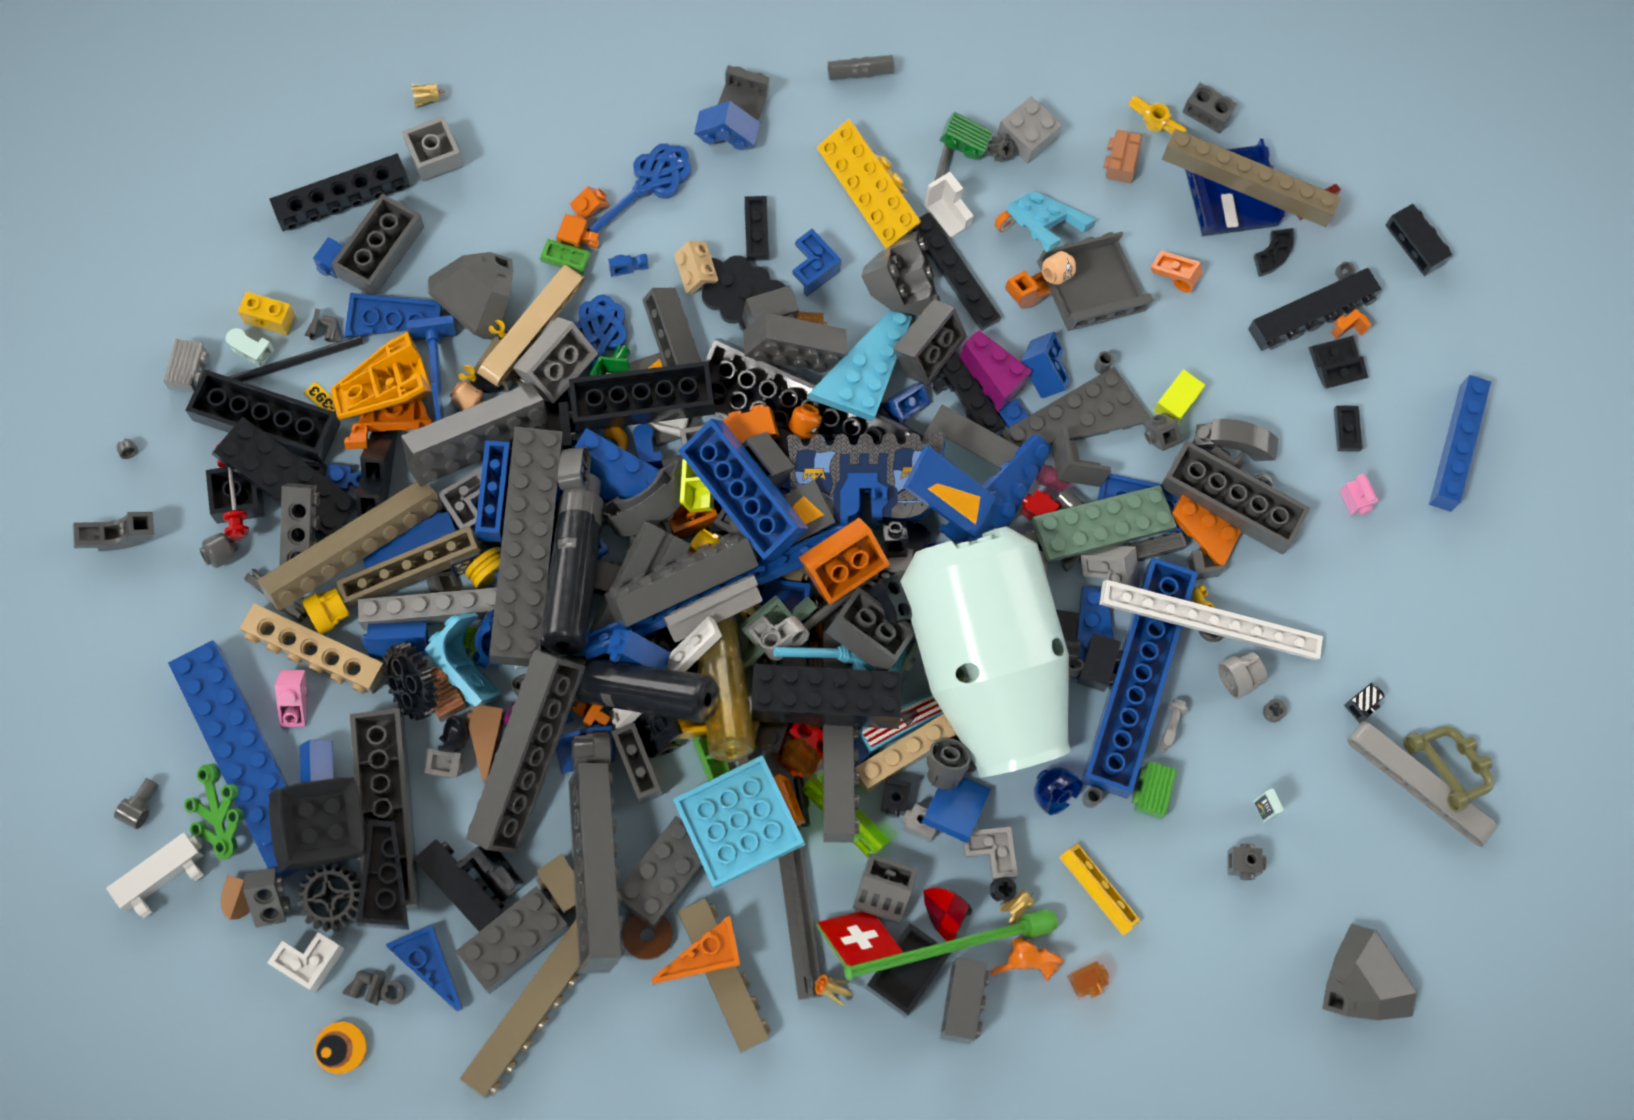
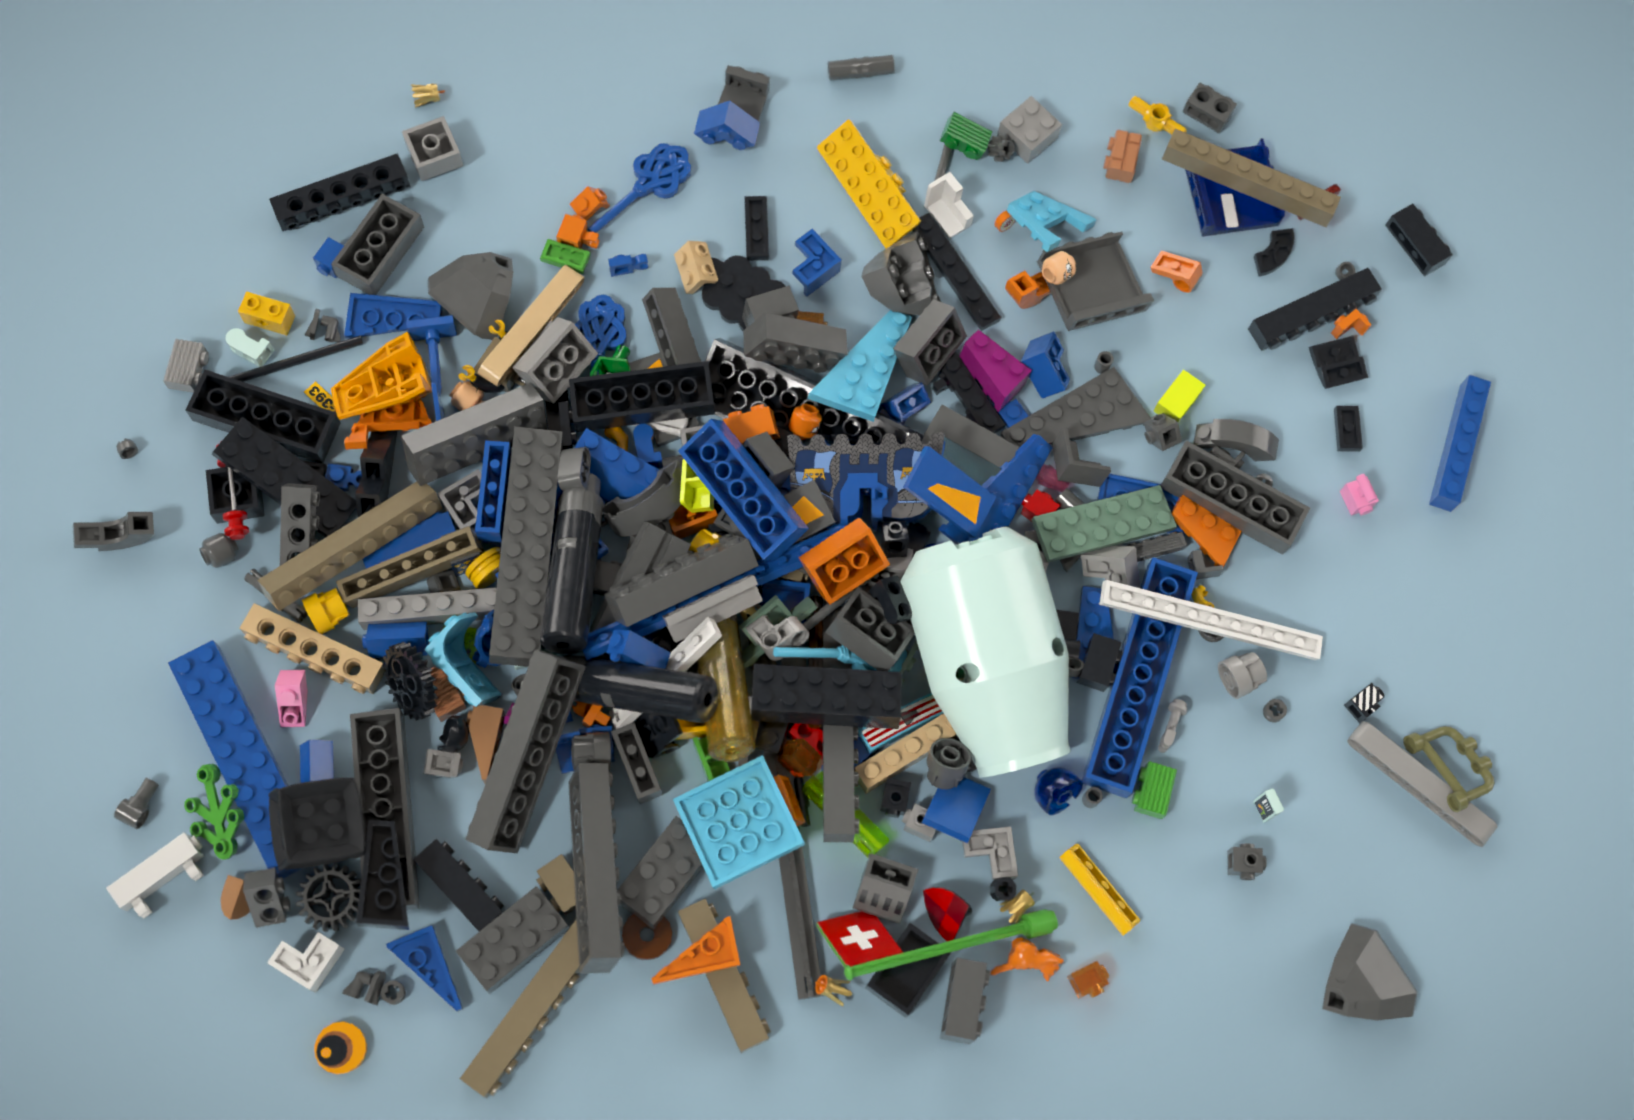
(494, 871): black panel -> none

